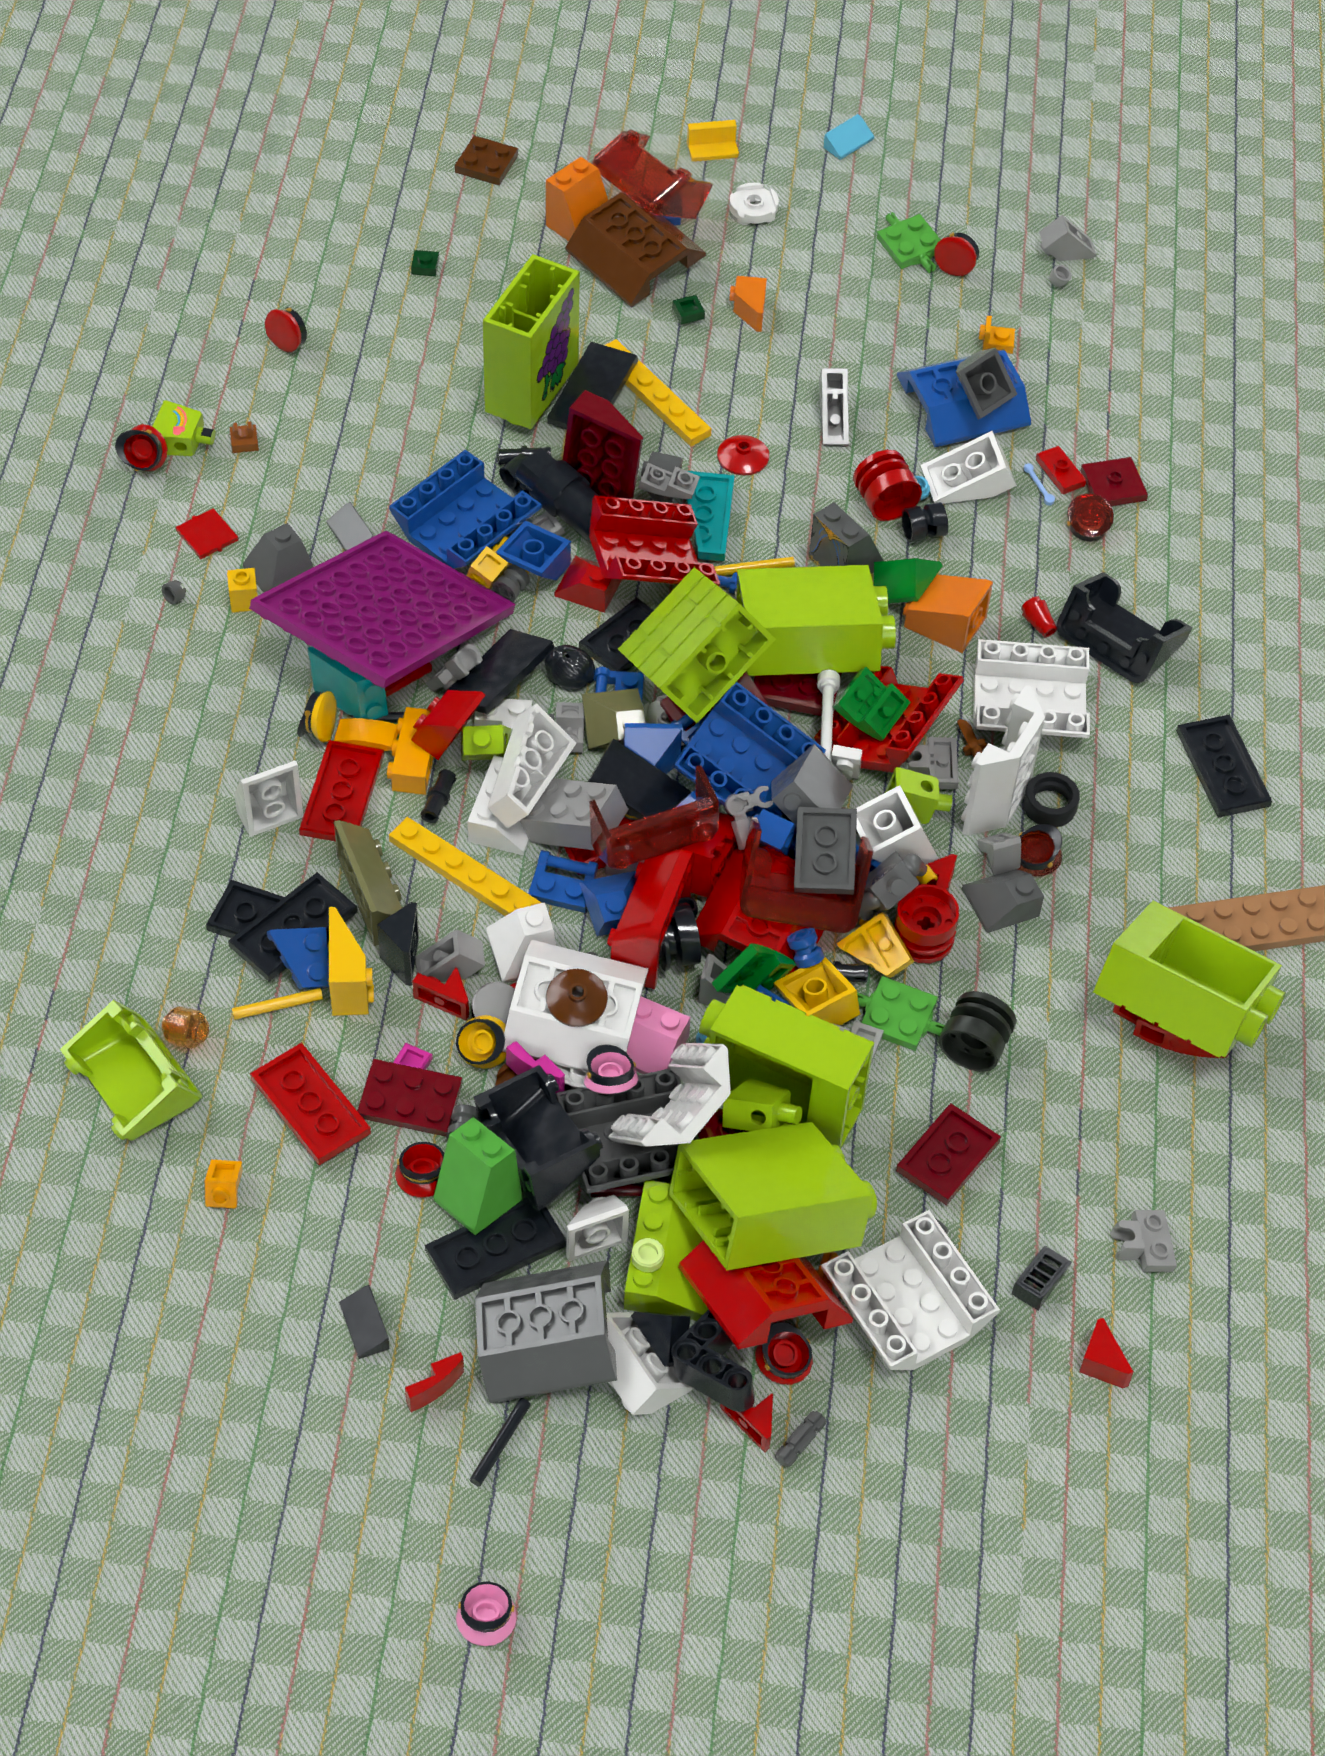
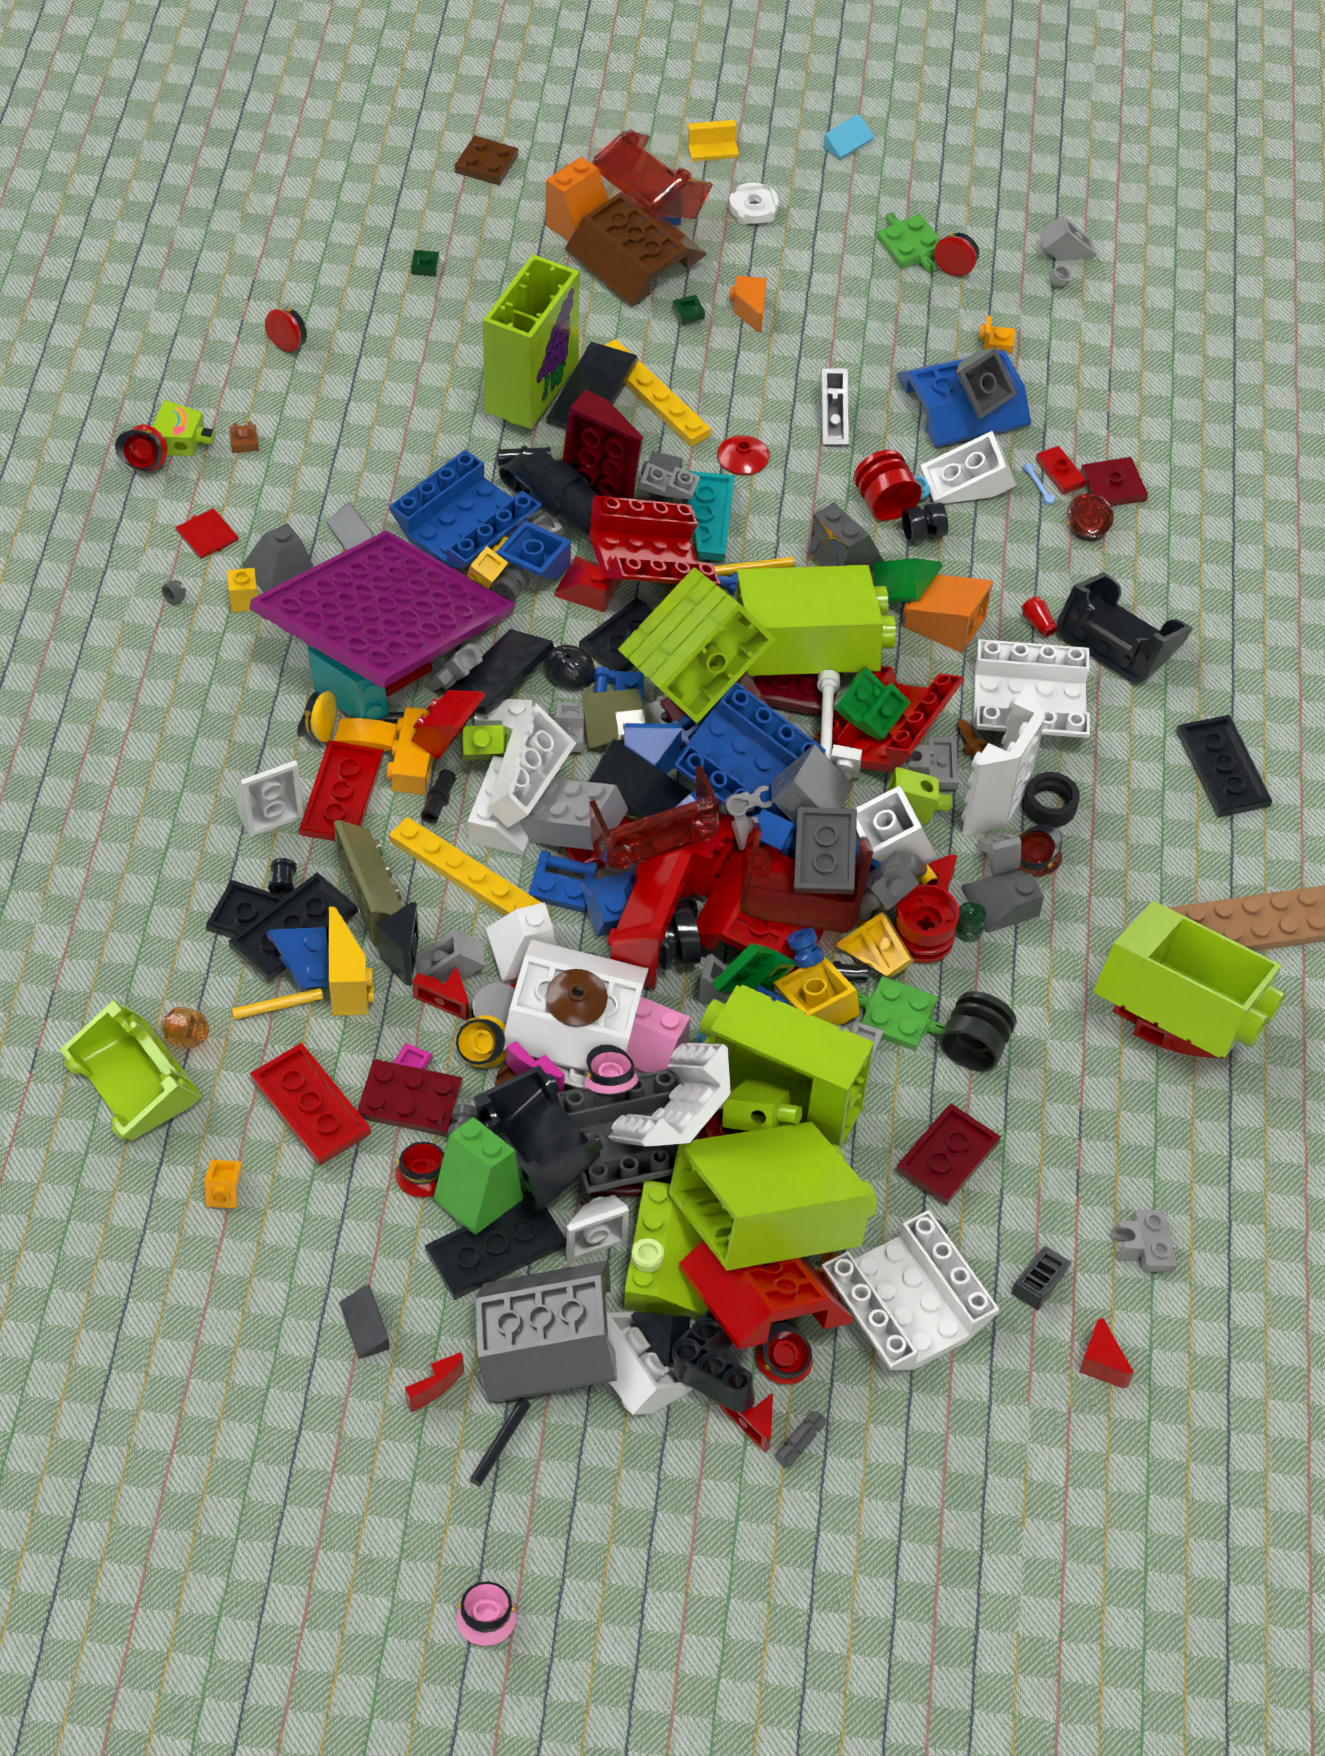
(282, 876): none -> black bush
(970, 922): none -> clear green wheel

